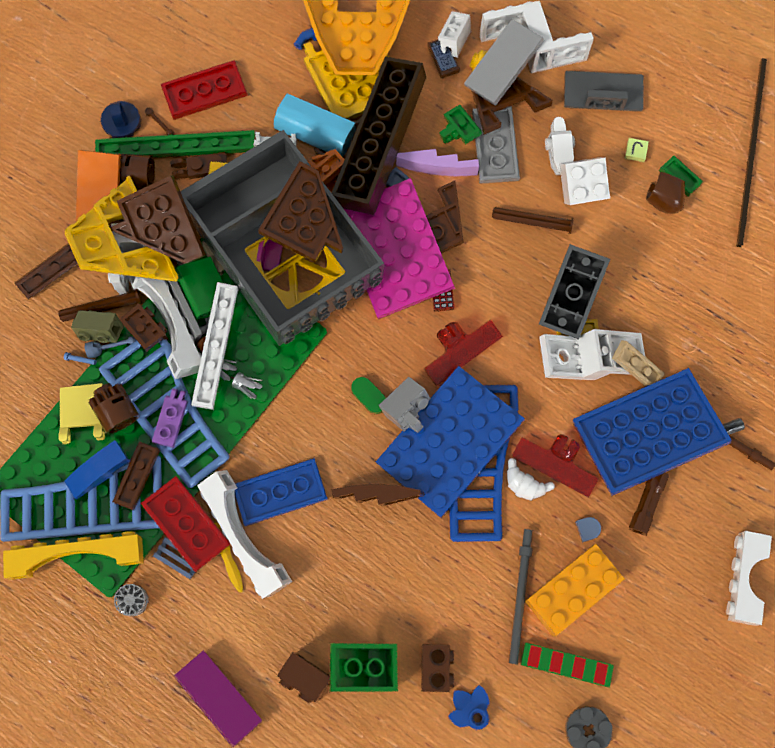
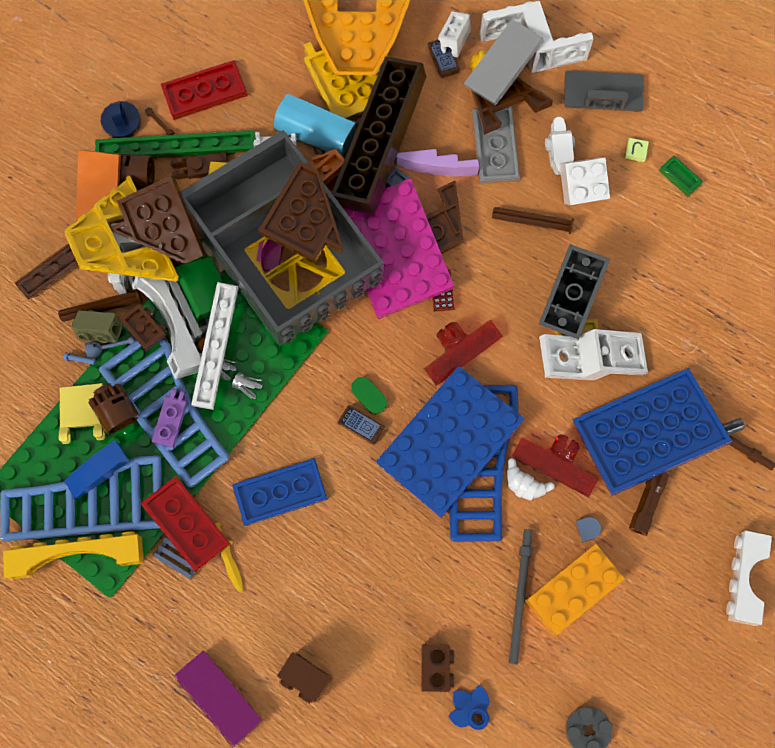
(131, 600): light grey wheel -> none
(136, 476): reddish brown tile -> none
(219, 494): white arch -> none
(304, 37): blue arm -> none
(361, 424): none -> tile
(363, 667): green slope -> none
(384, 494): reddish brown slope -> none
(404, 404): light grey hinge -> none
(459, 126): green hinge -> none
(567, 665): tile -> none
(637, 364): tan tile -> none
(667, 194): reddish brown piece -> none
(752, 147): dark brown piece -> none

